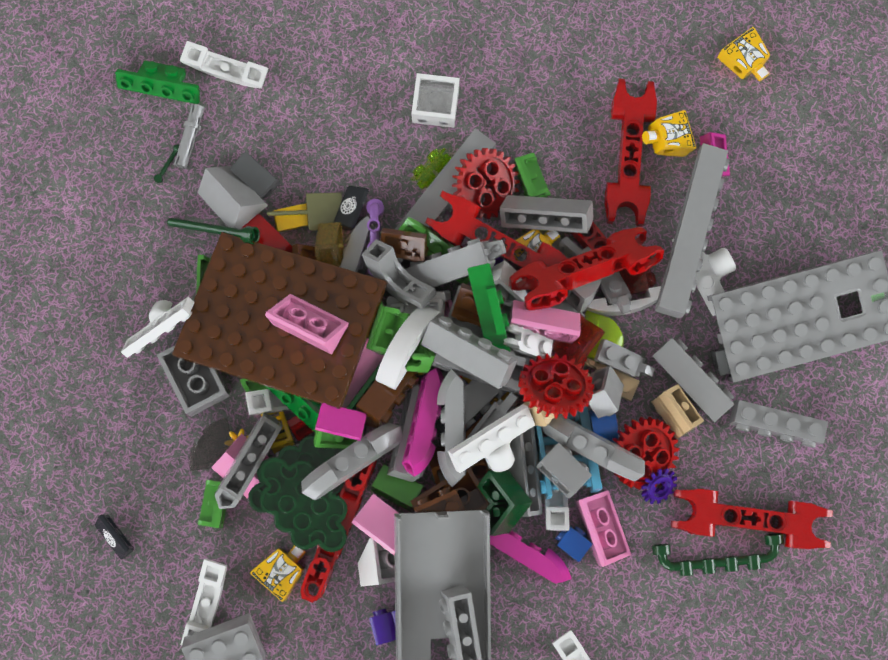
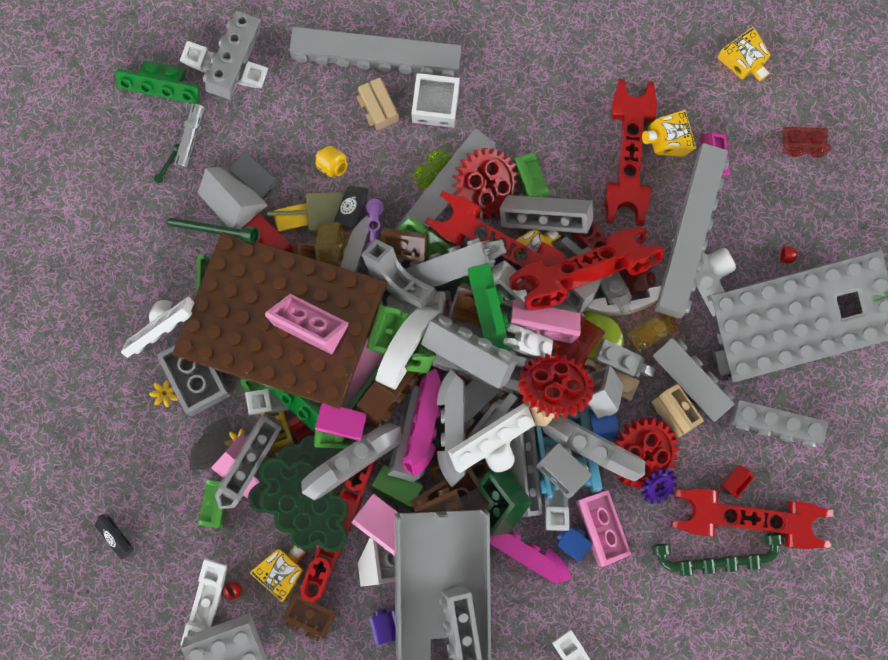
(163, 390): none -> yellow plant
(232, 55): none -> light grey brick
(236, 587): none -> red hinge
(308, 616): none -> reddish brown bracket
(331, 161): none -> yellow head
(375, 52): none -> light grey brick
(378, 104): none -> tan brick
(653, 331): none -> clear yellow slope
(737, 481): none -> red piece
(788, 254): none -> red hinge
(805, 140): none -> clear red bracket

